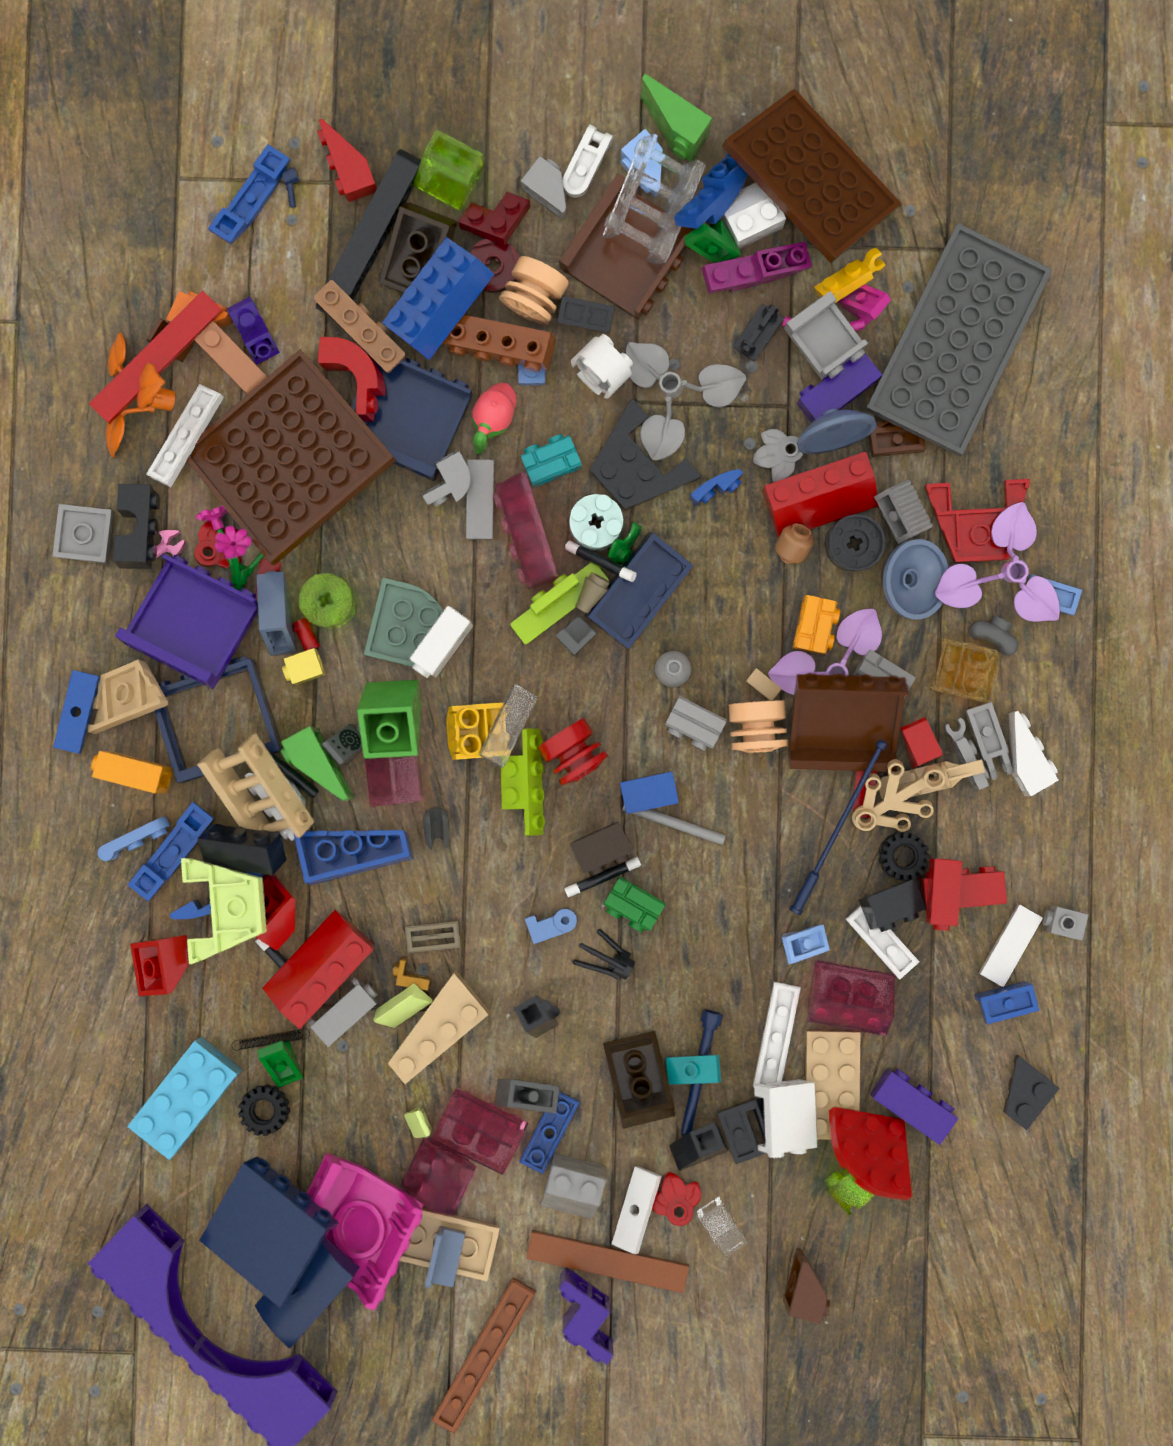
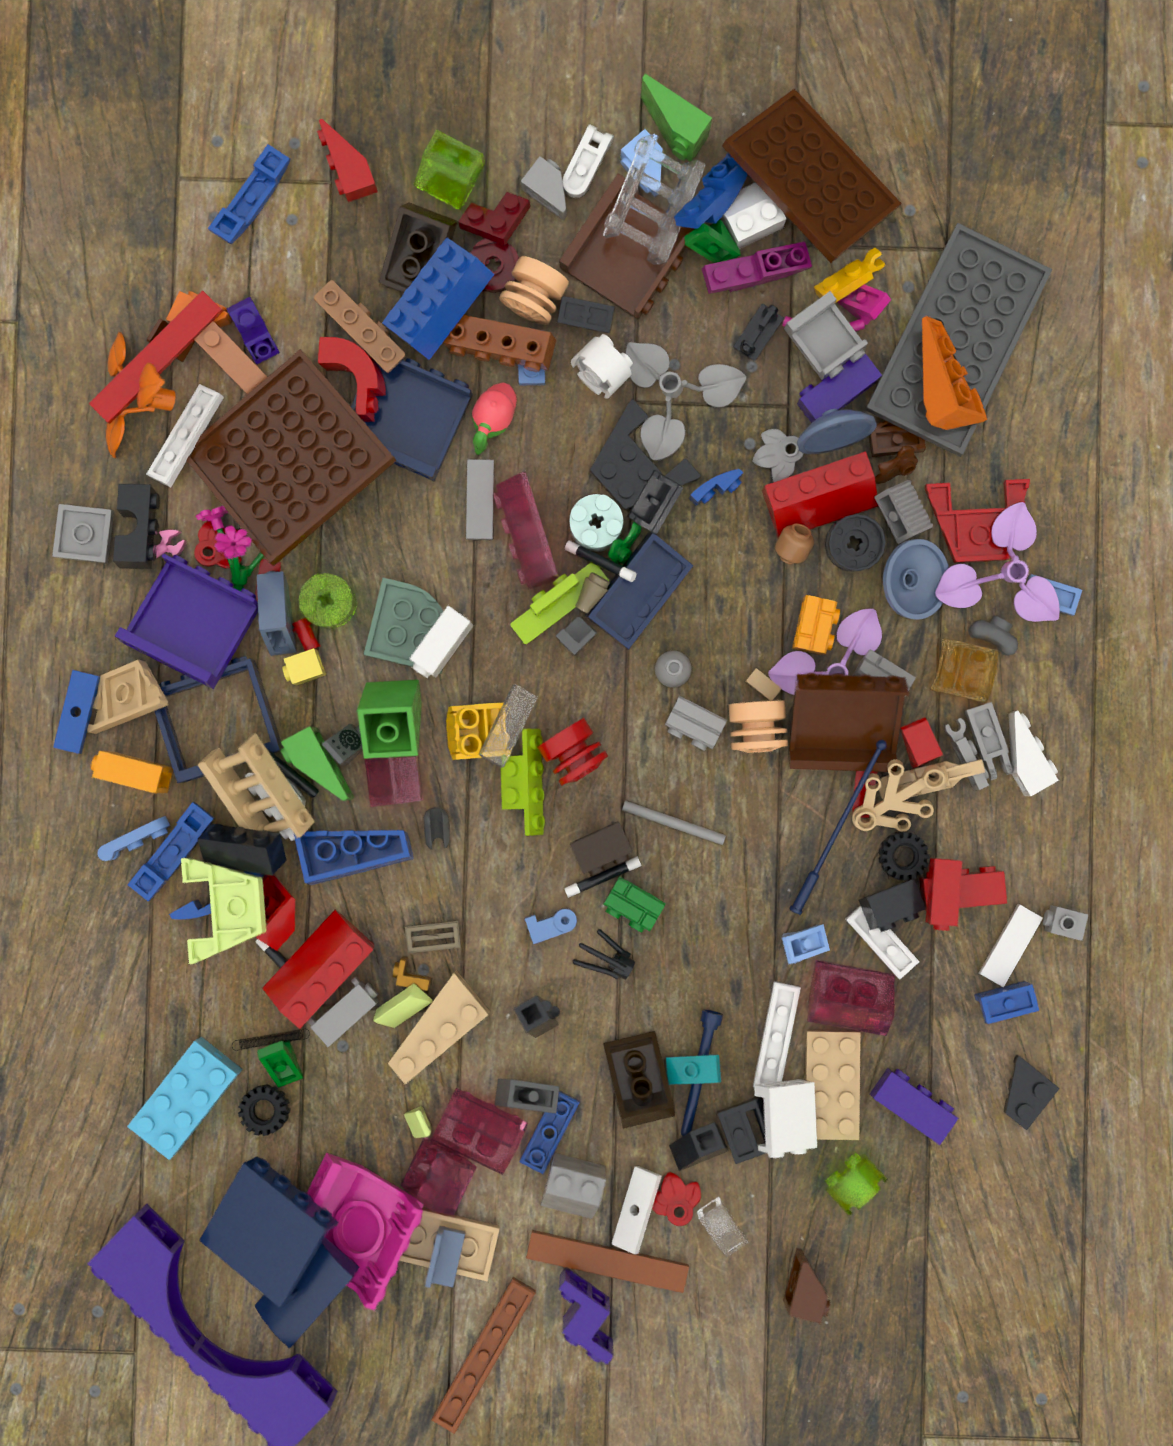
(159, 964): red slope -> none
(290, 177): dark blue hand -> none
(375, 224): black beam -> none
(455, 477): light grey brick -> none
(550, 460): teal brick -> none
(649, 792): blue panel -> none
(655, 501): none -> black hinge
(872, 1151): red plate -> none
(902, 464): none -> reddish brown plate
(945, 390): none -> orange wedge

